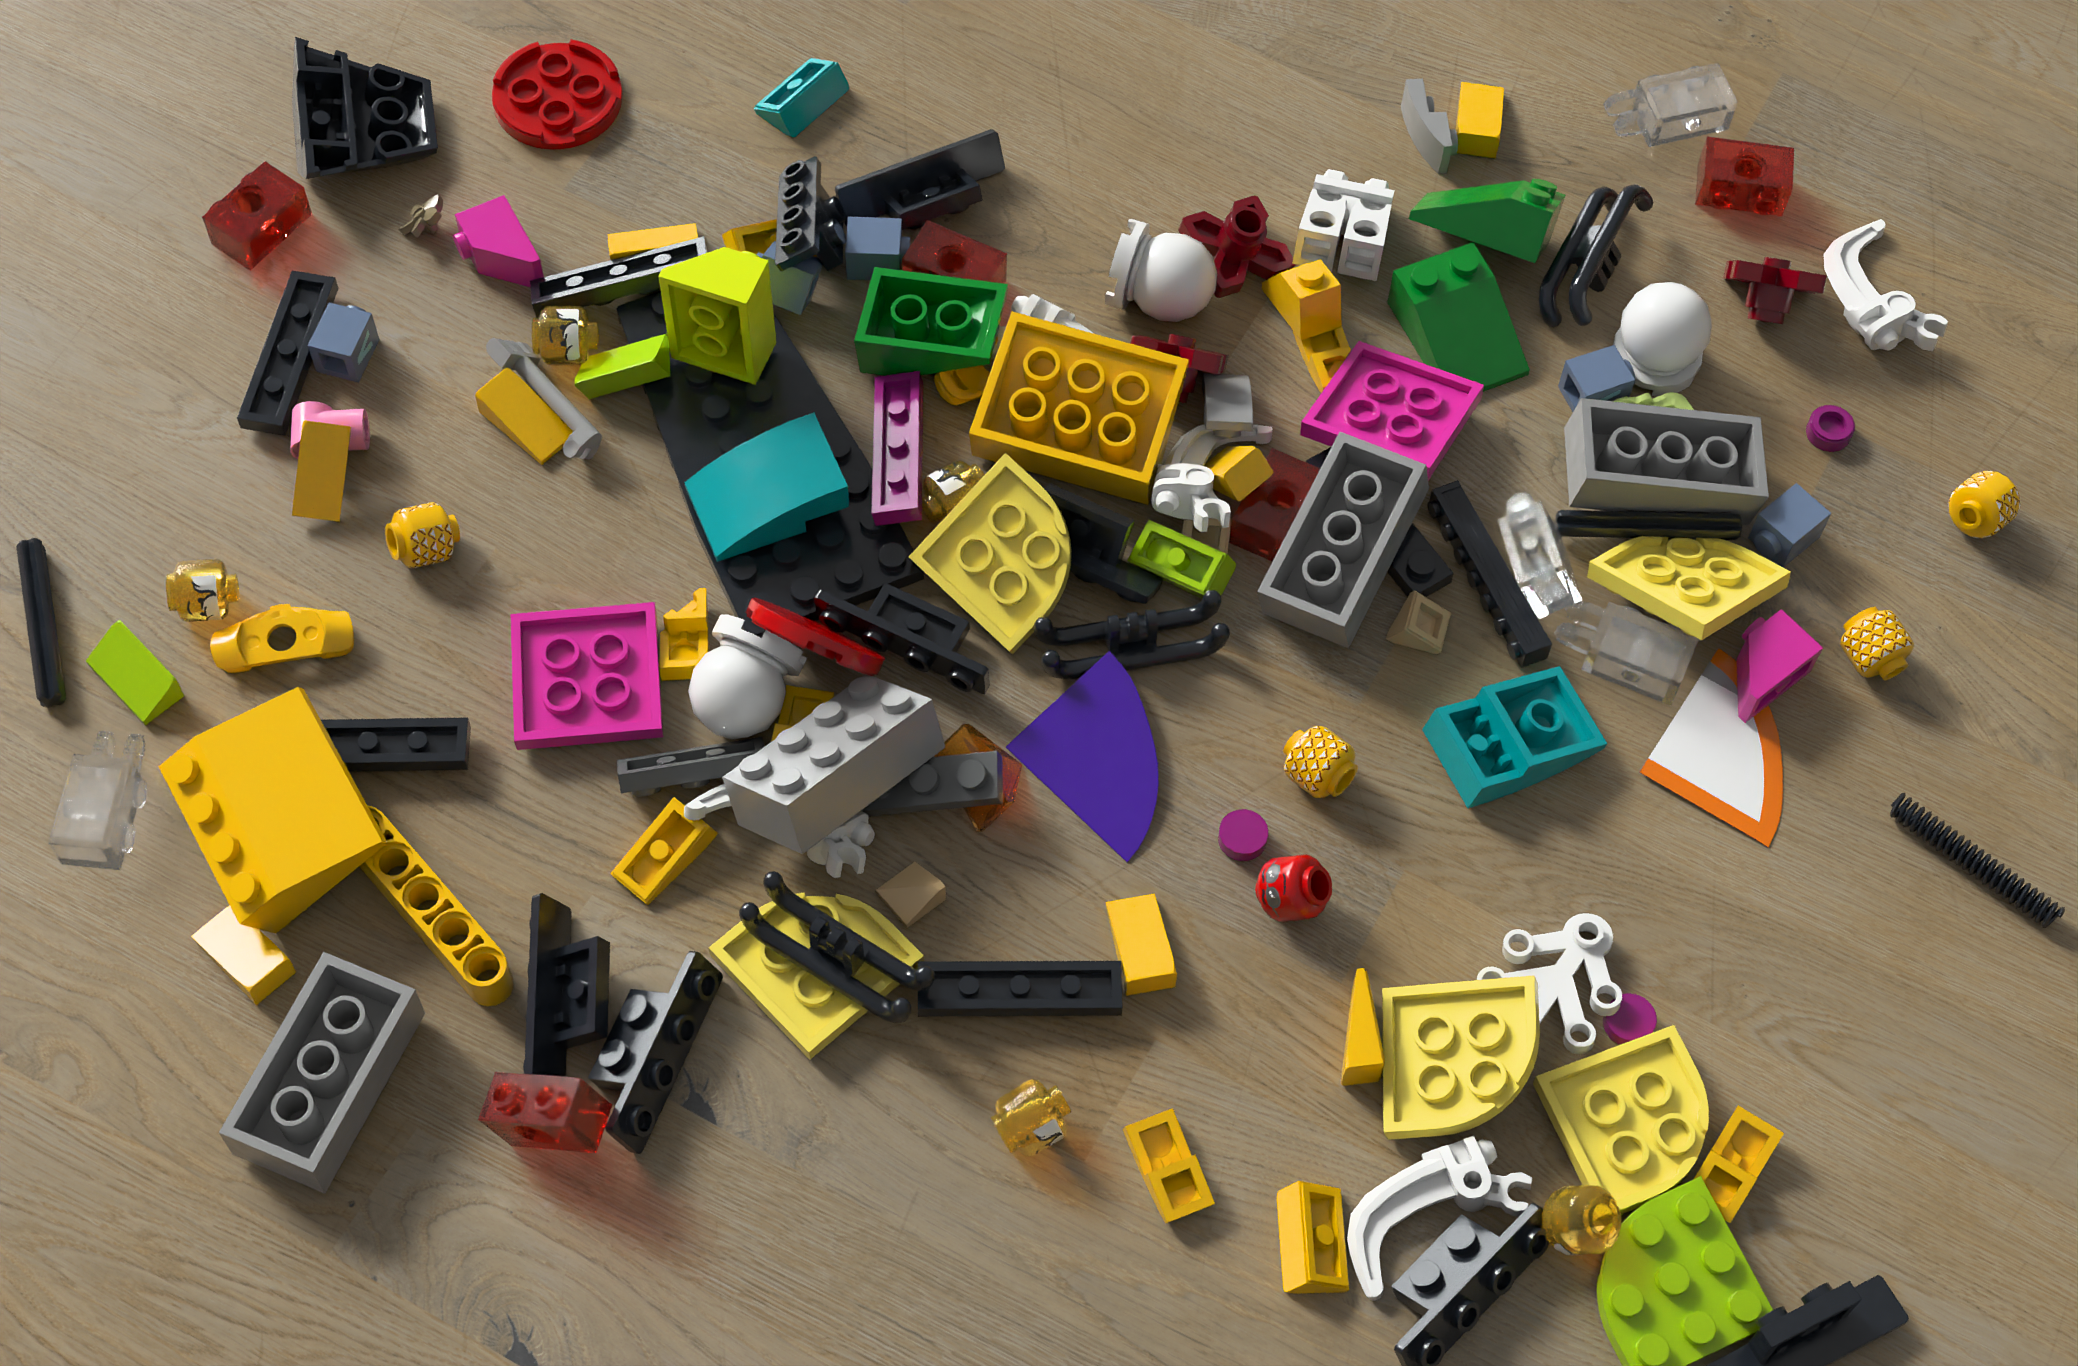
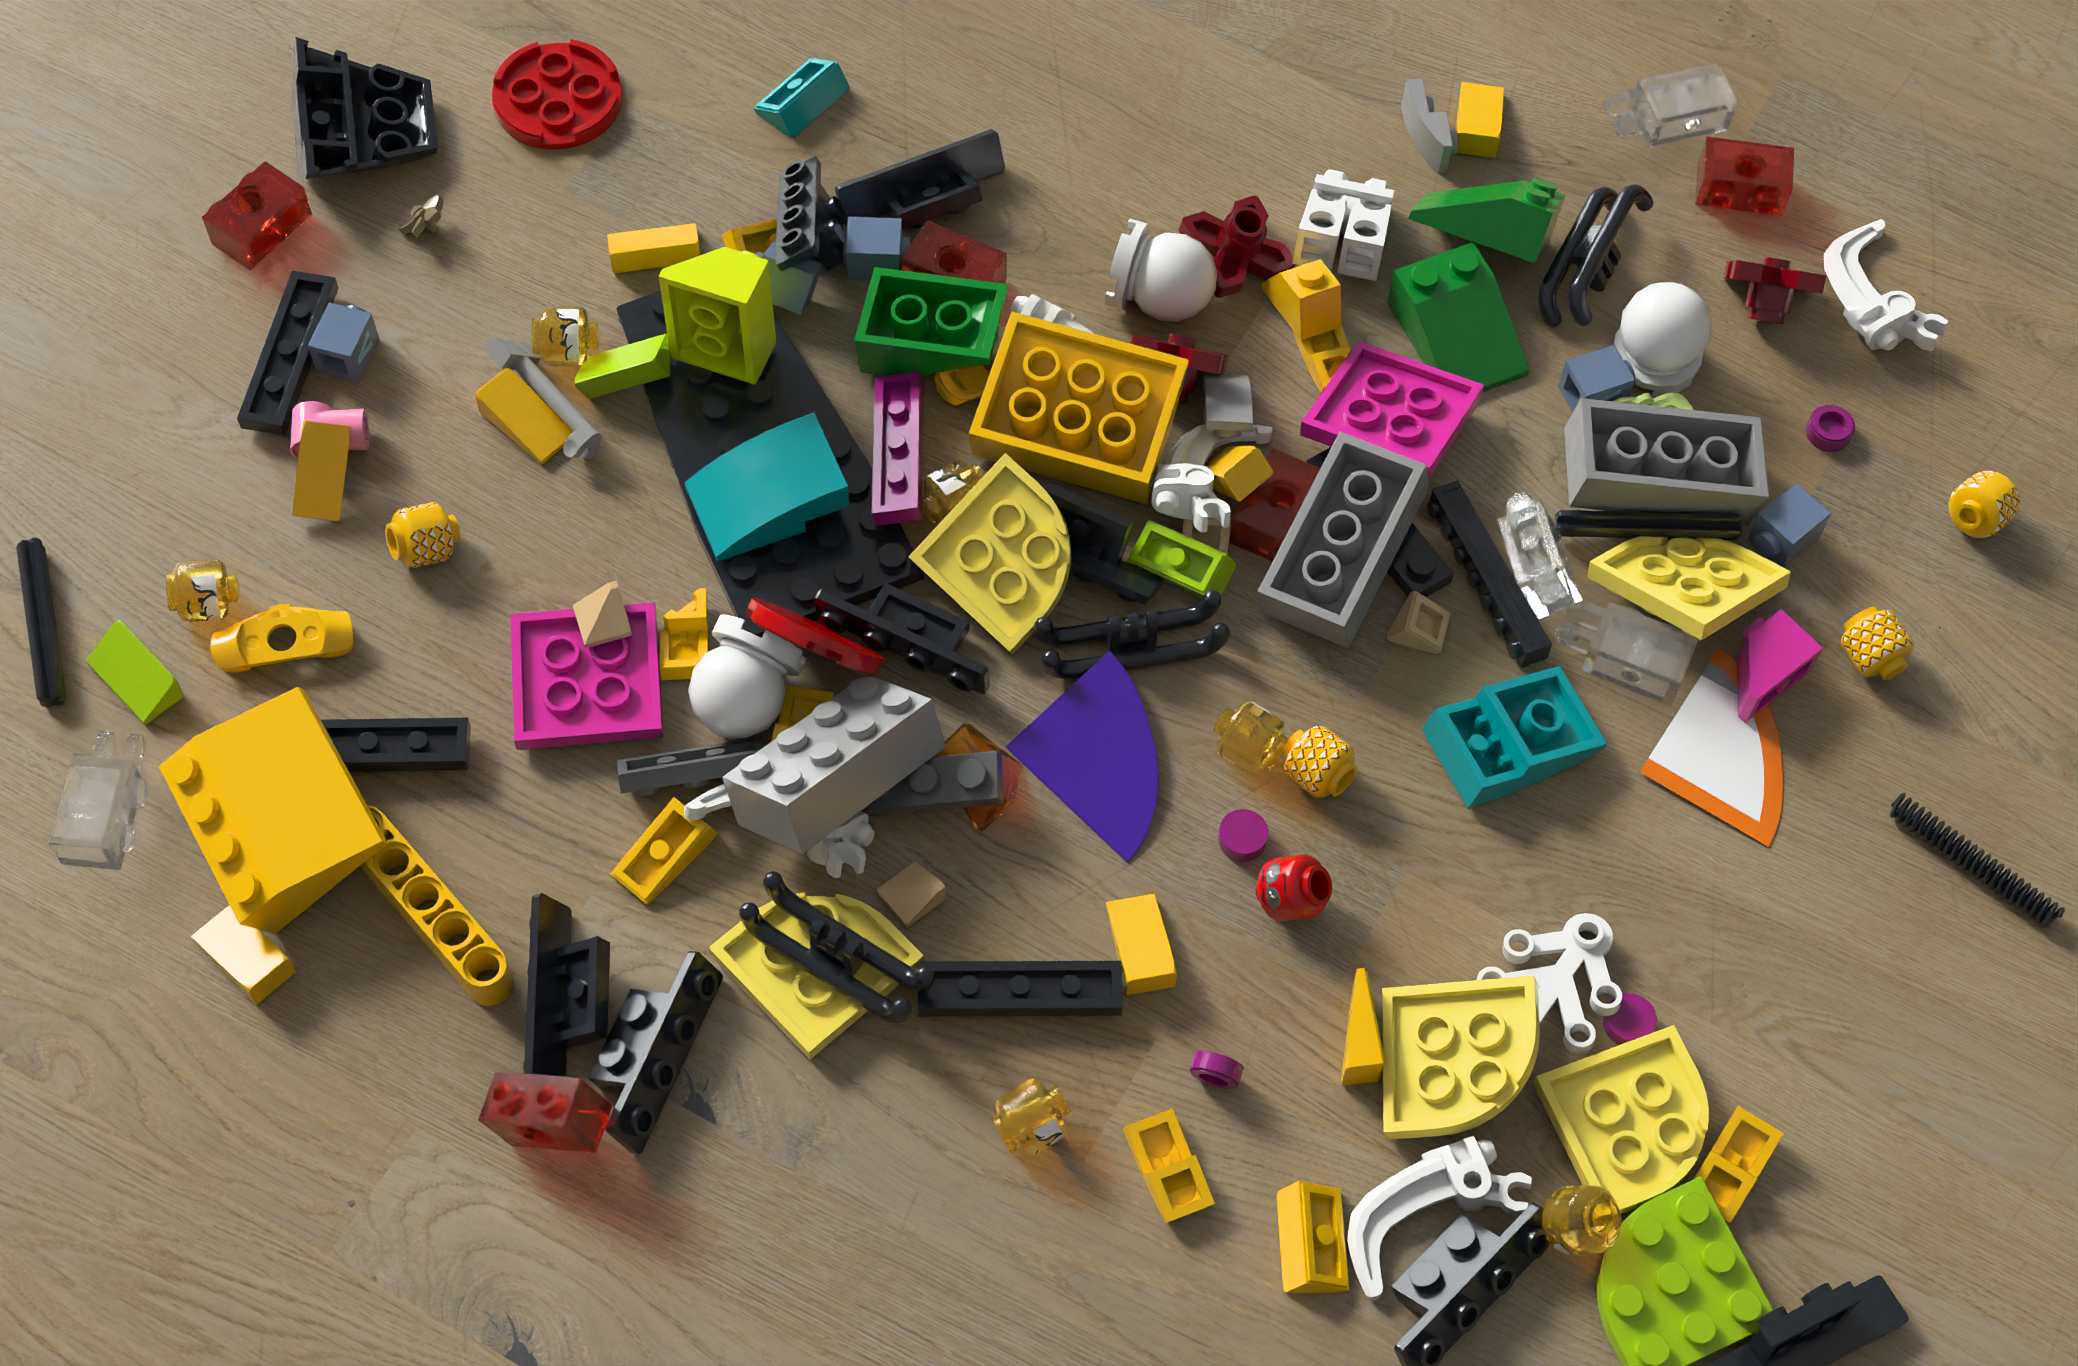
(323, 1072): light grey brick -> none
(497, 243): dark pink slope -> none
(602, 616): none -> tan slope
(611, 279): black plate -> none
(1216, 1069): none -> magenta tile
(1250, 737): none -> clear yellow head

